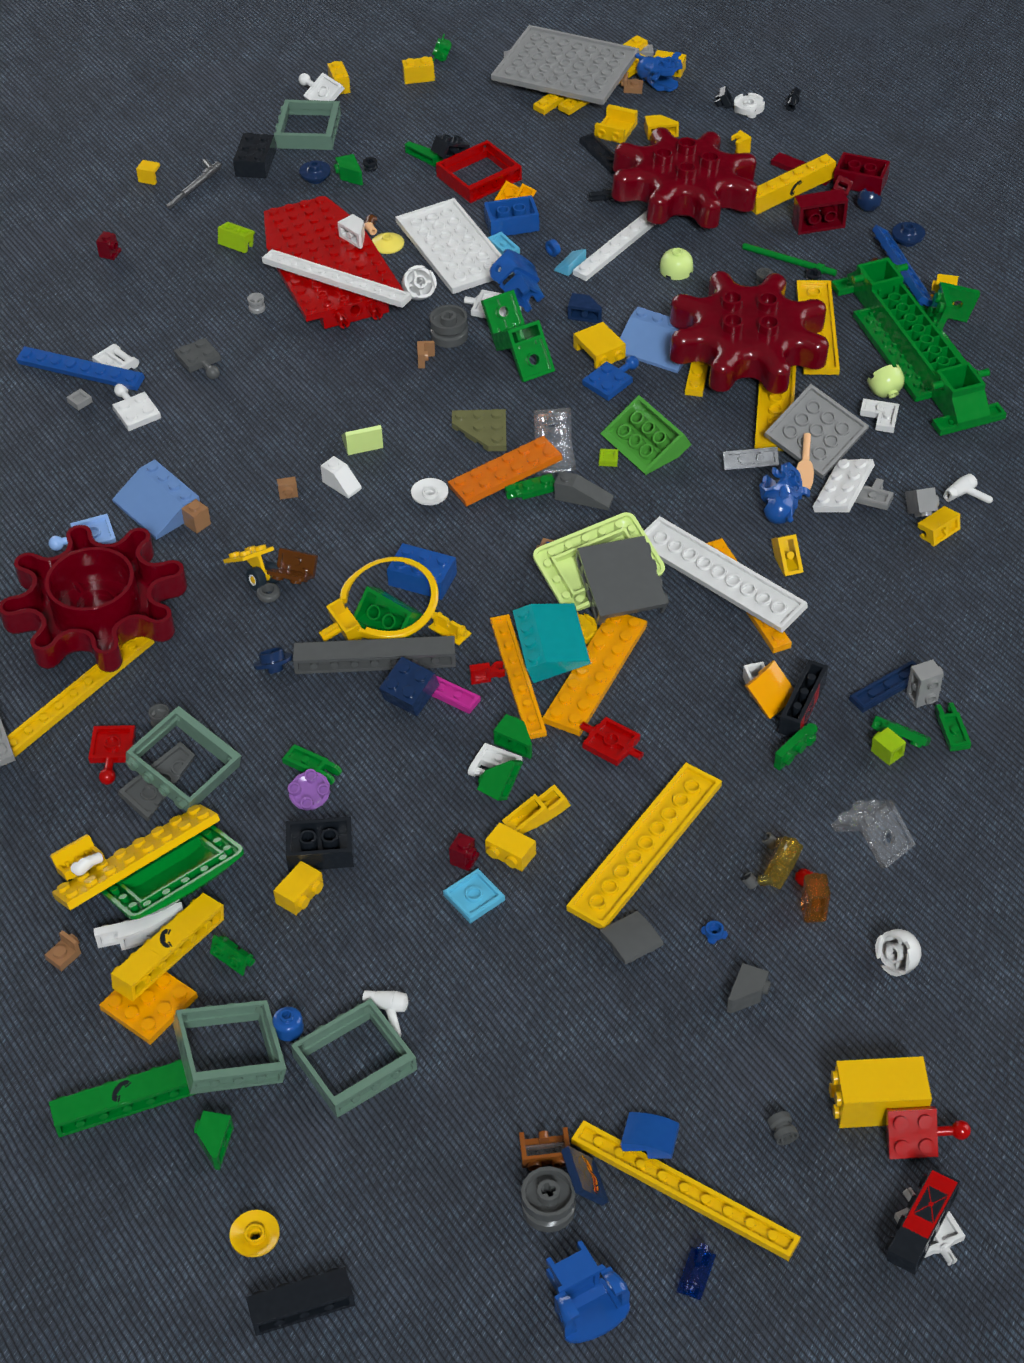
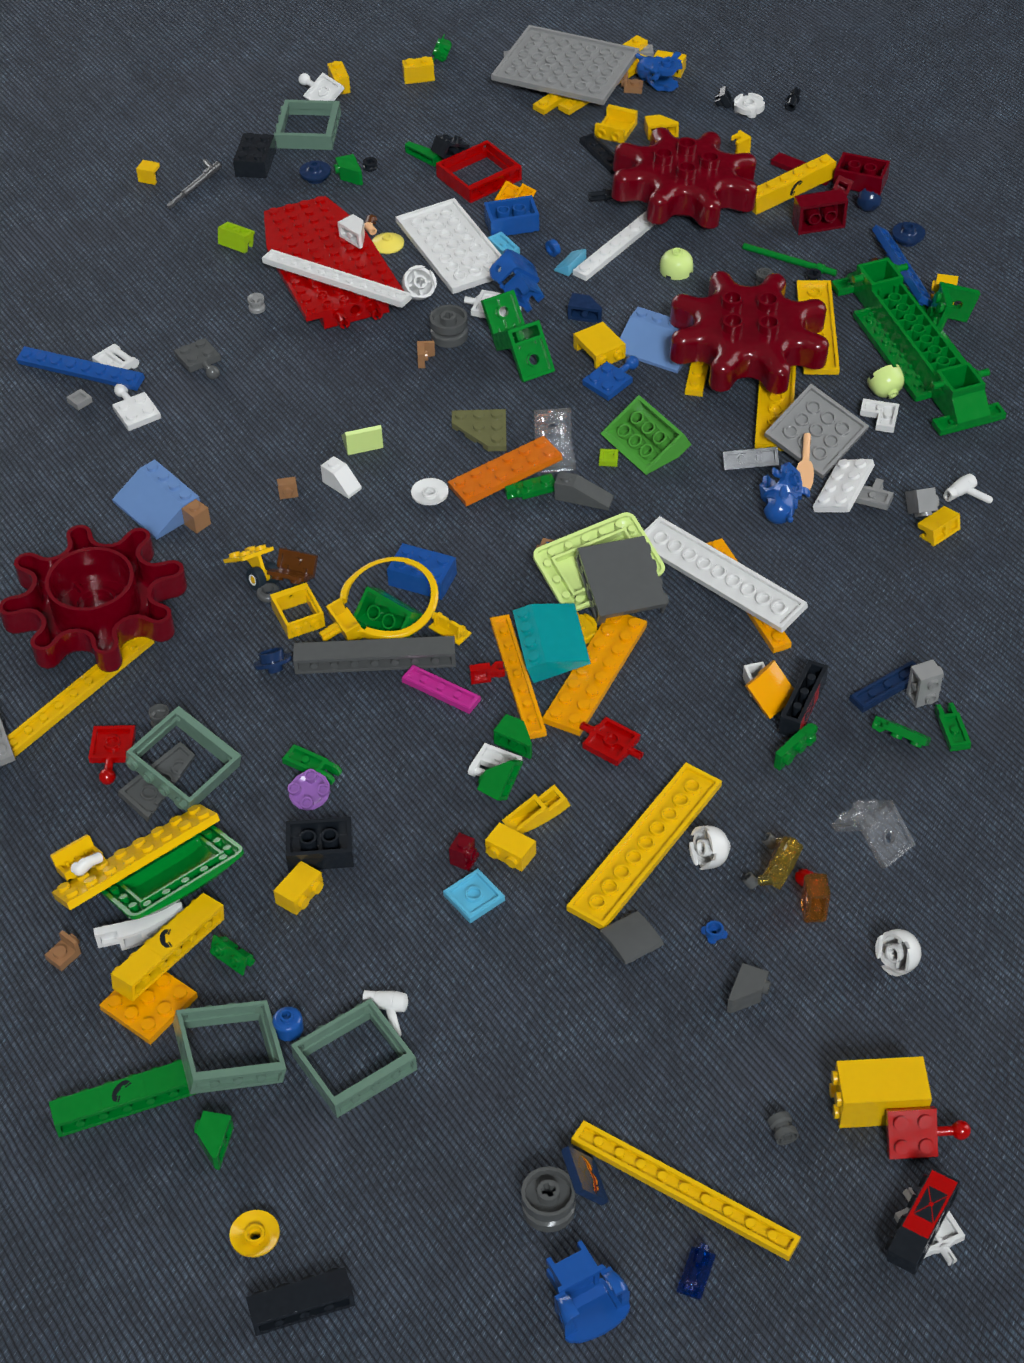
(100, 528): light blue plate -> none
(108, 246): dark red brick -> none
(300, 595): none -> yellow window
(409, 686): dark blue brick -> none
(543, 1150): dark orange window -> none
(650, 1134): blue slope -> none
(709, 847): none -> white cylinder
(787, 554): yellow slope -> none
(888, 746): lime brick -> none

